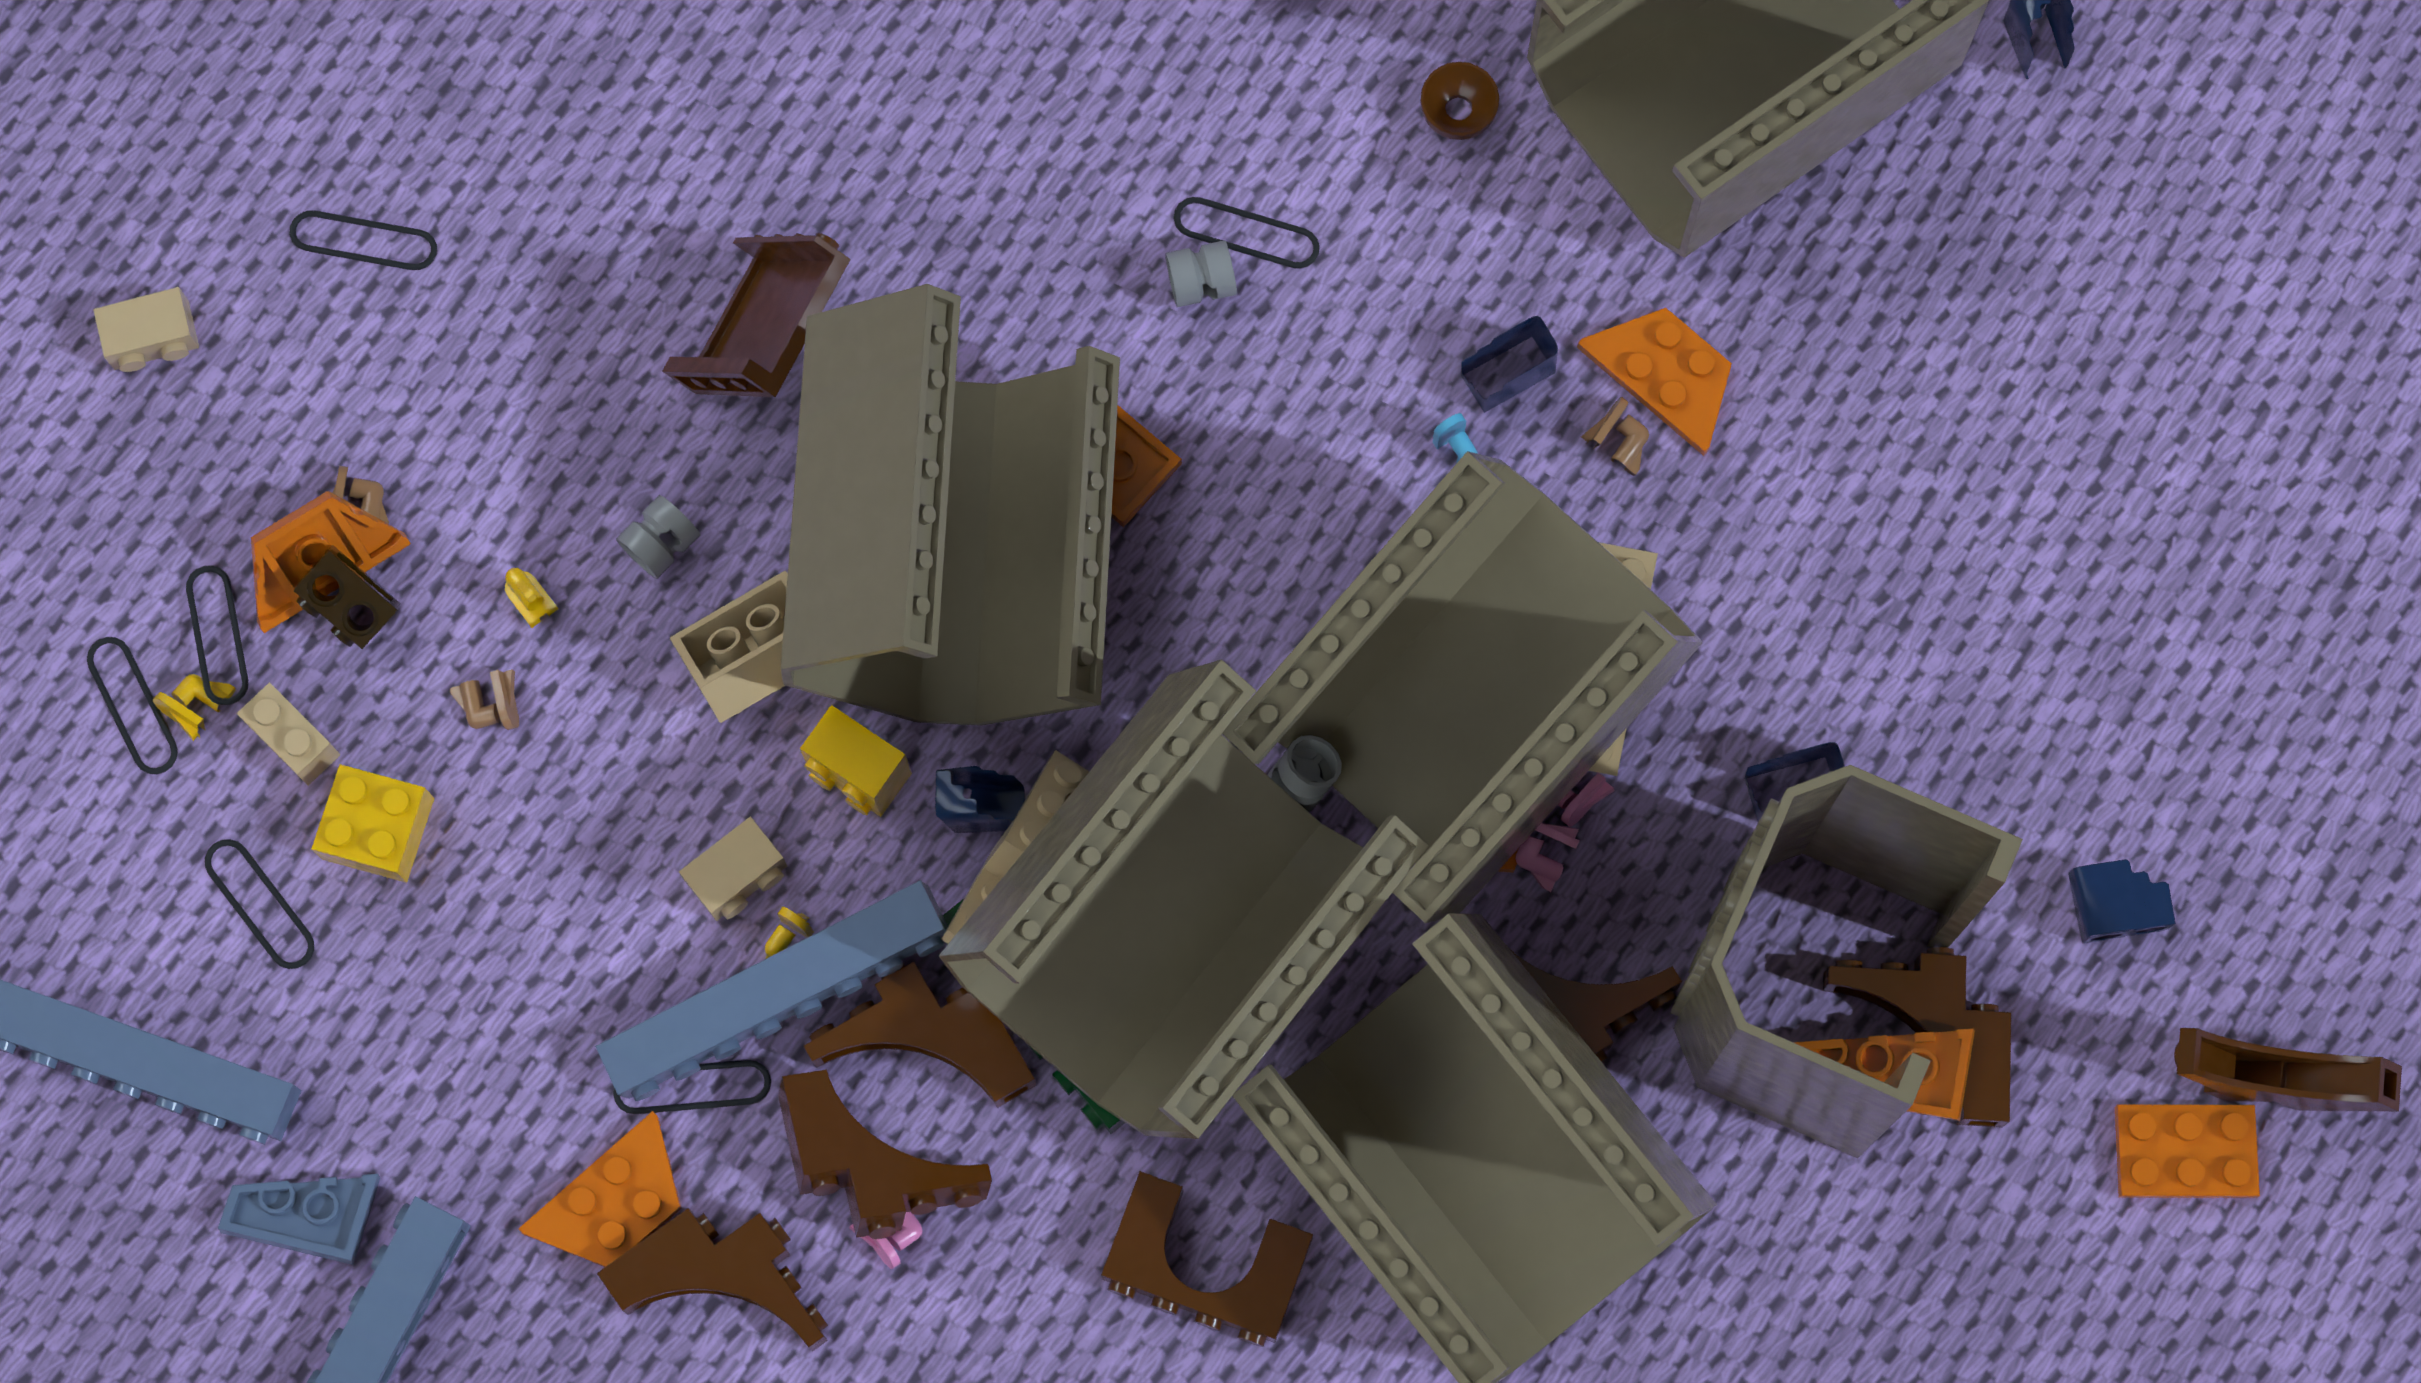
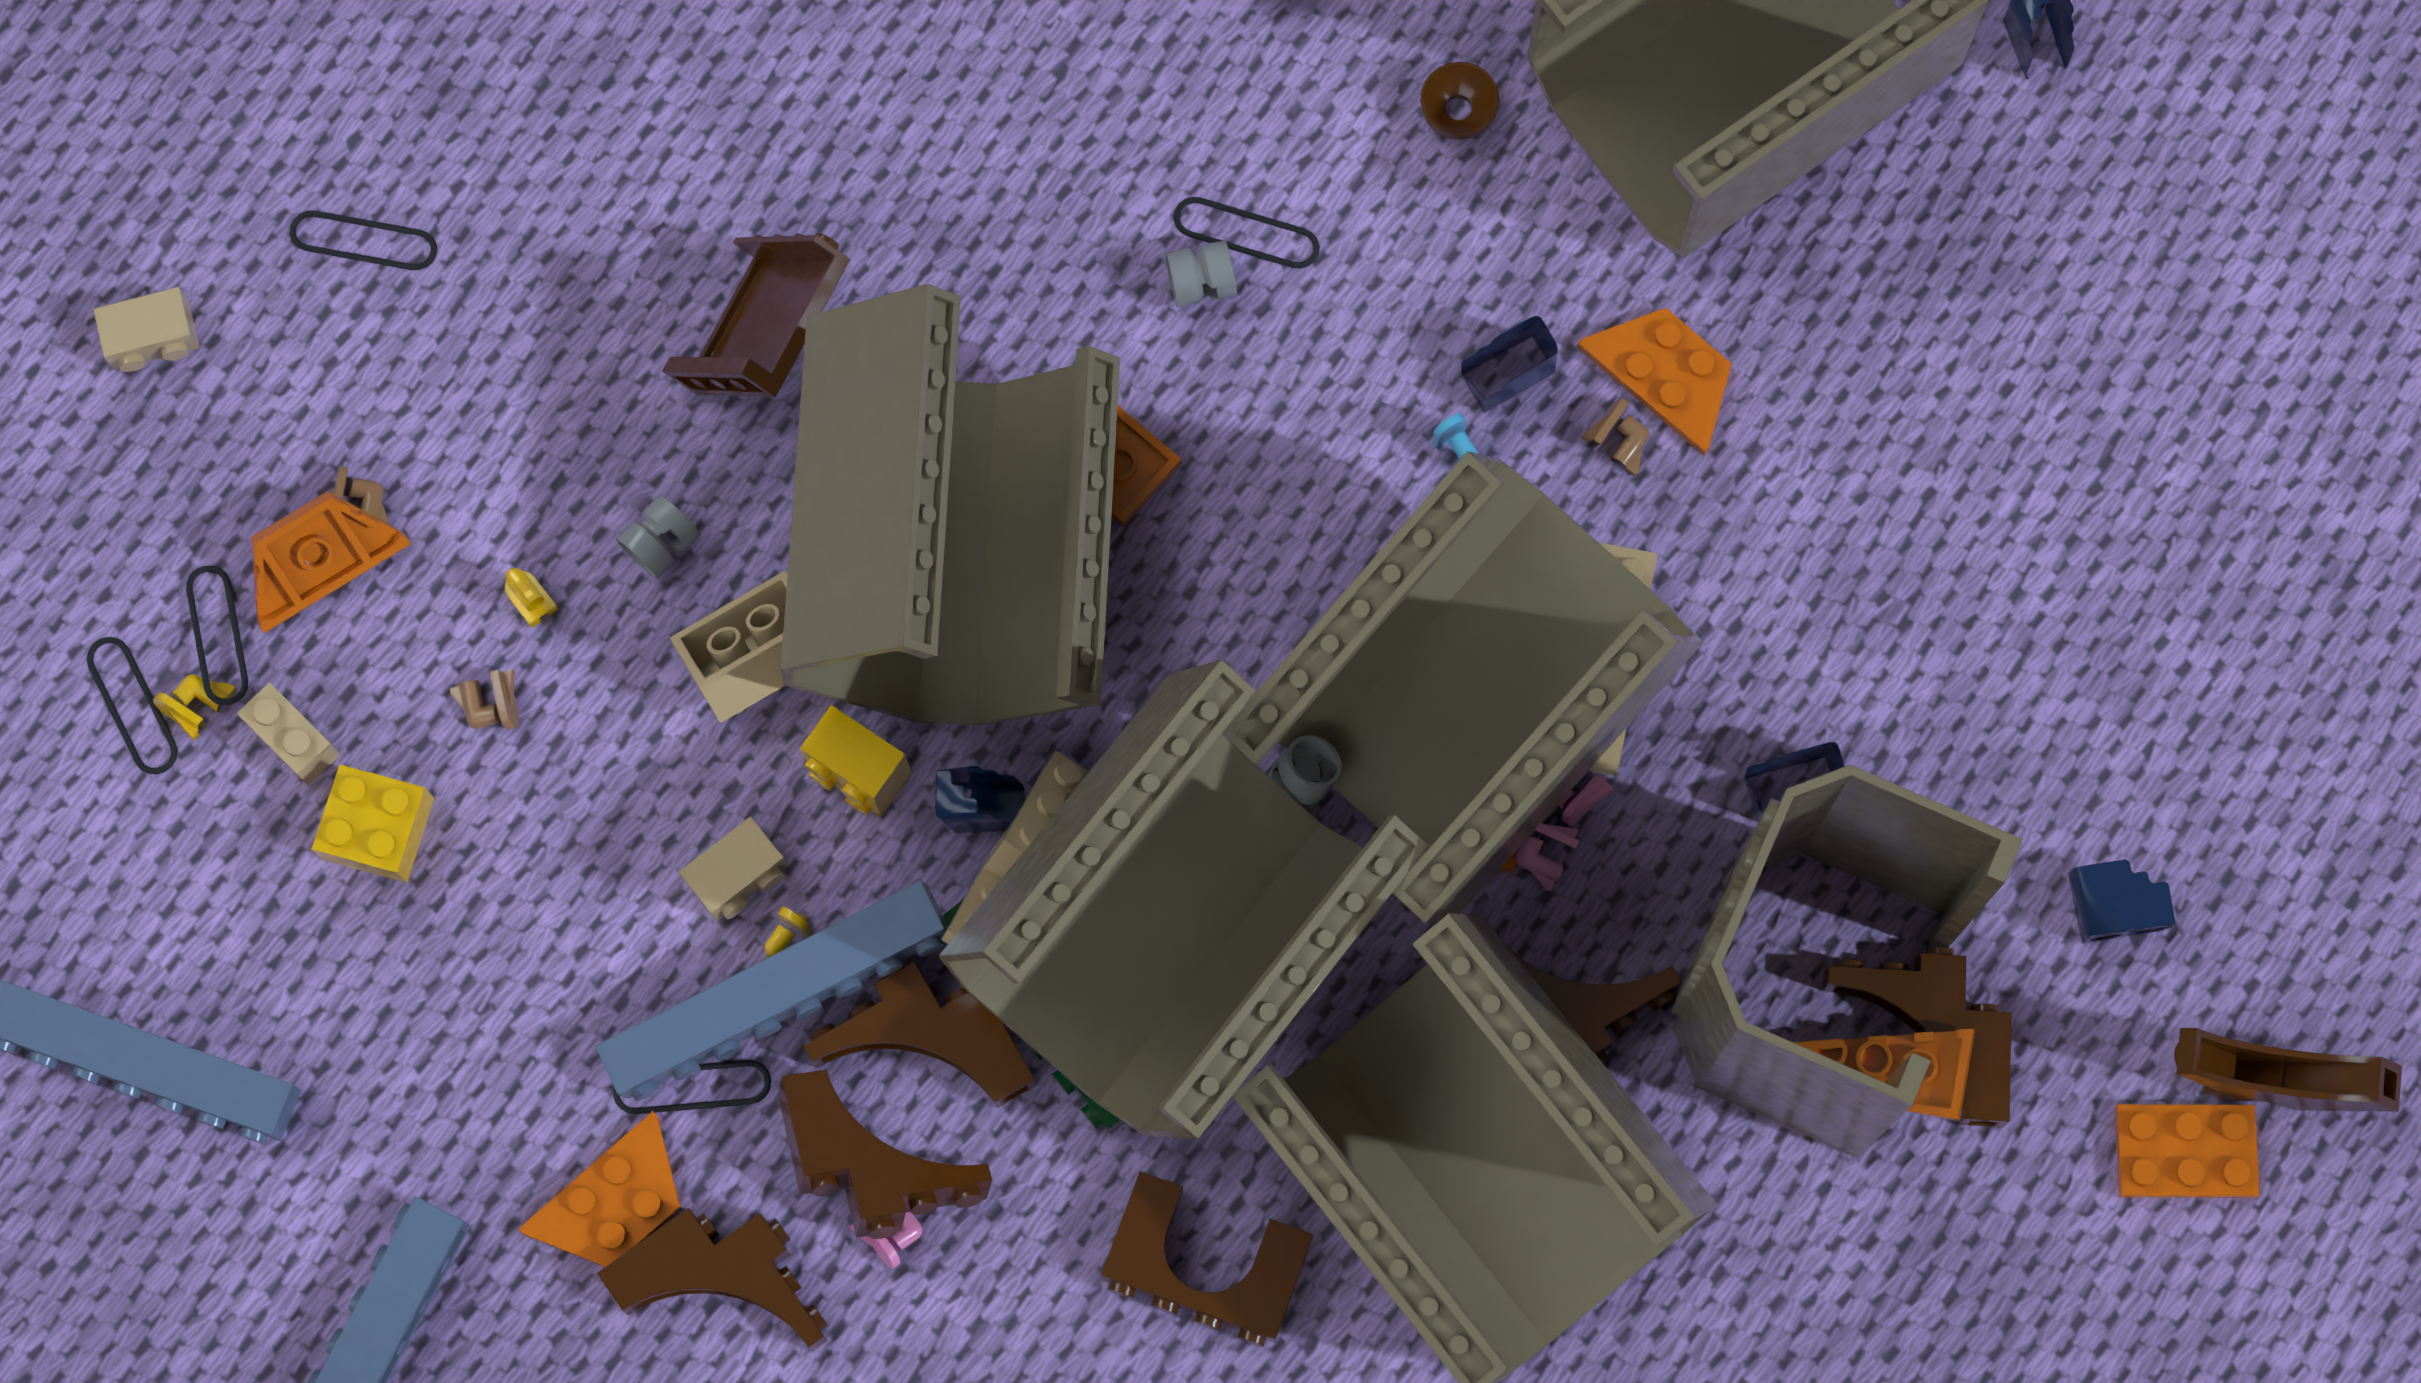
(289, 965): black piece -> none
(306, 1217): sand blue wing -> none
(354, 589): dark brown brick -> none

